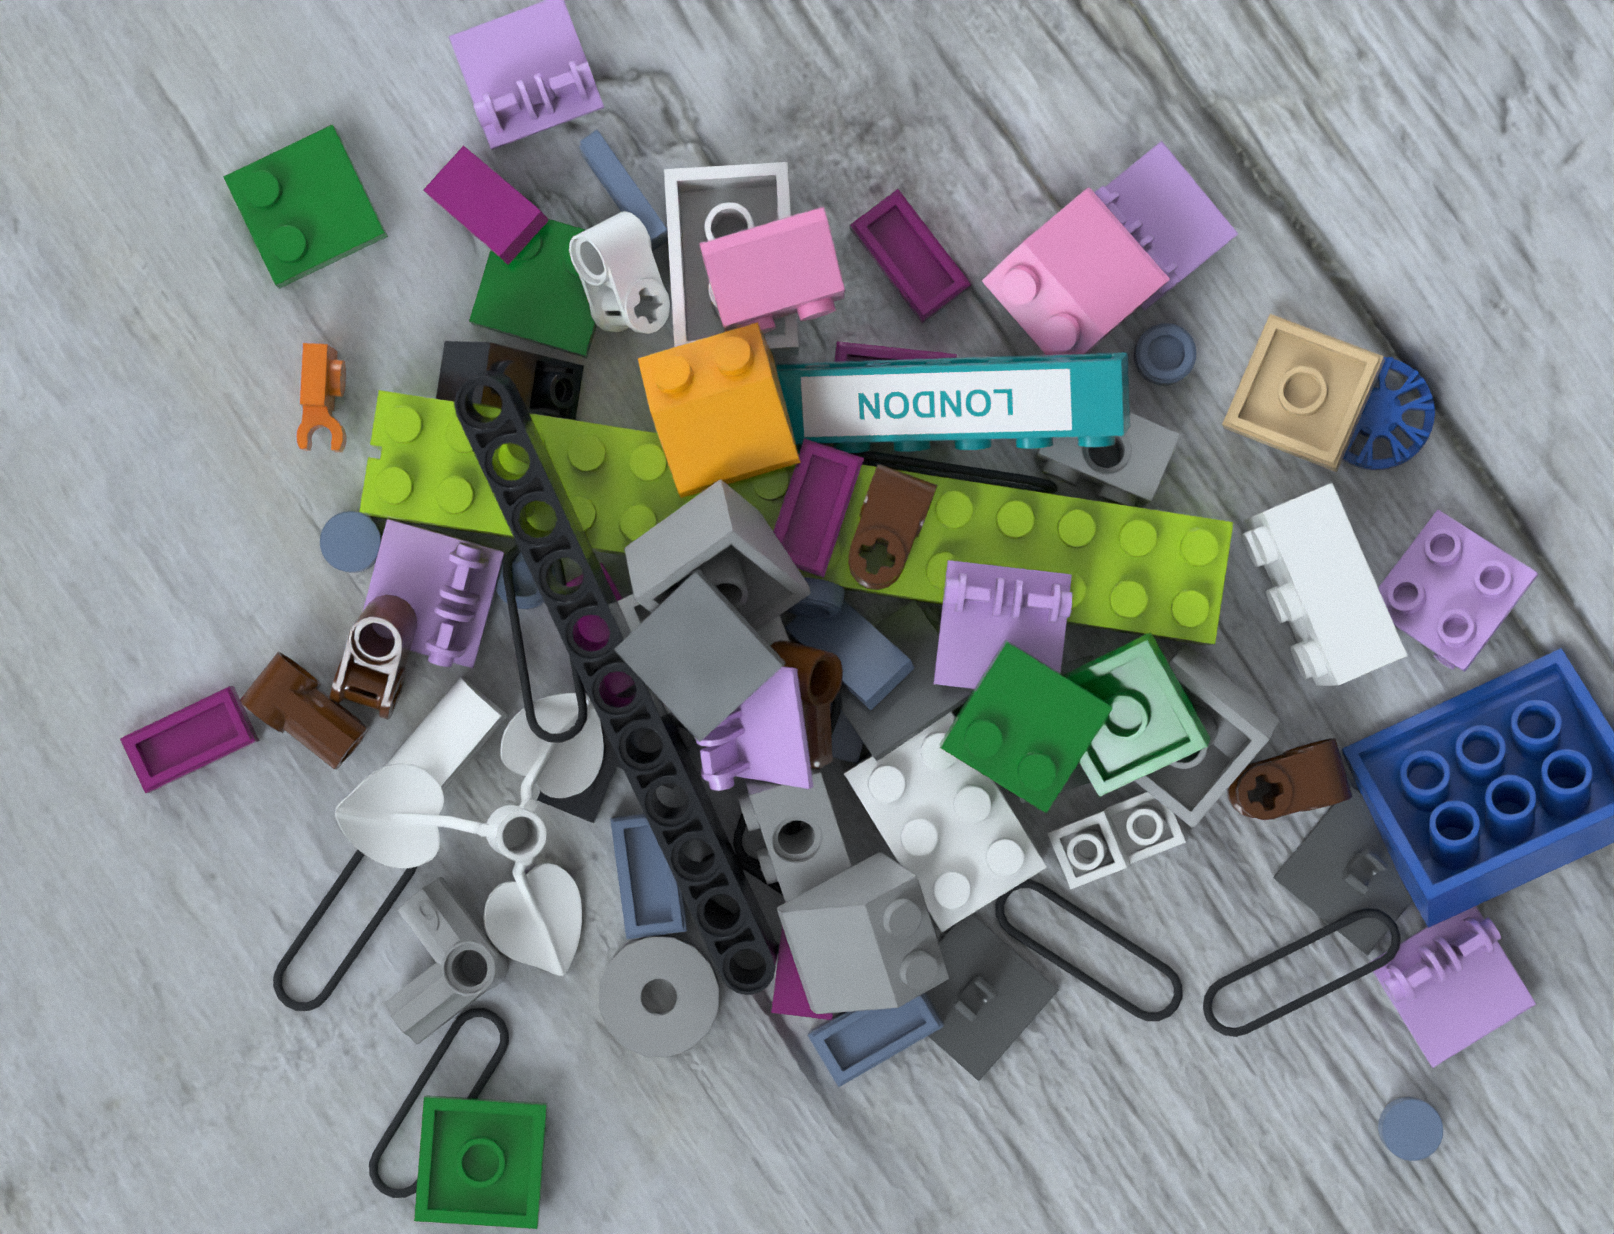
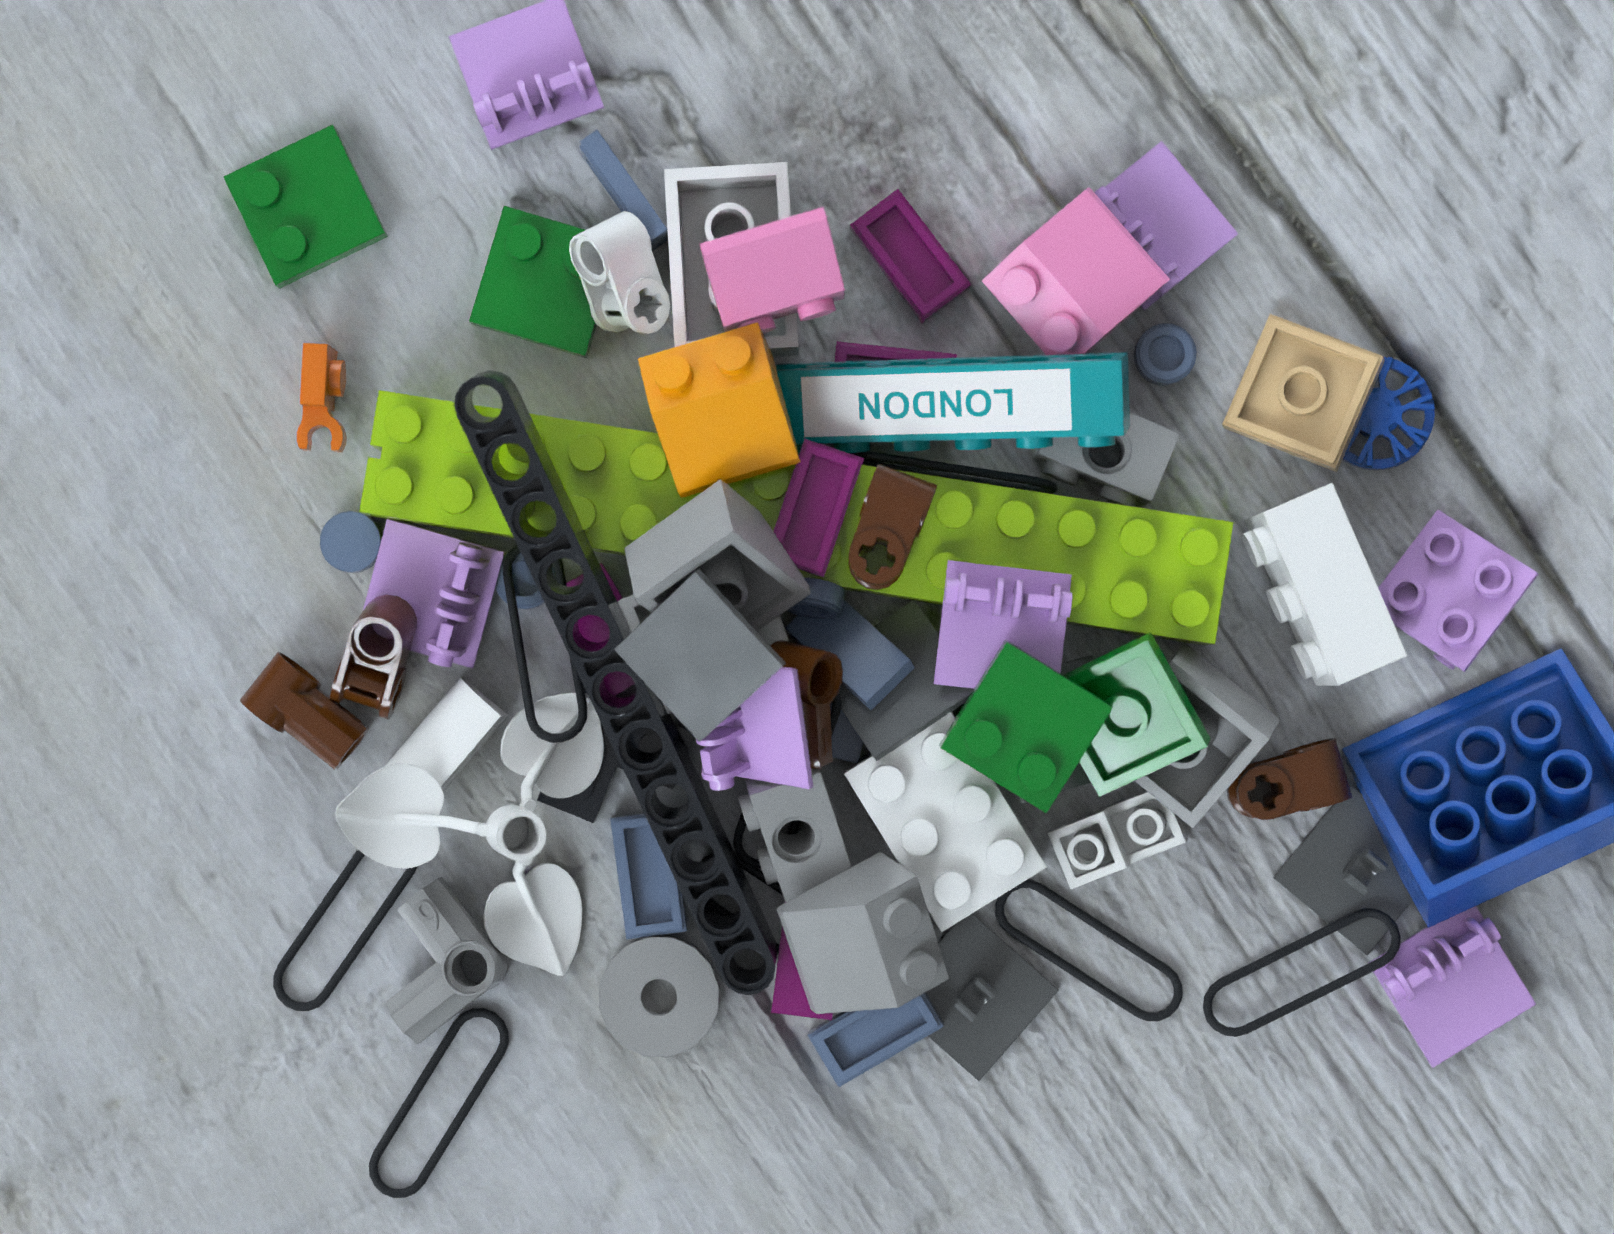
(189, 739): magenta tile -> none
(480, 1162): green plate -> none
(486, 205): magenta tile -> none
(544, 383): black slope -> none
(1410, 1128): sand blue tile -> none

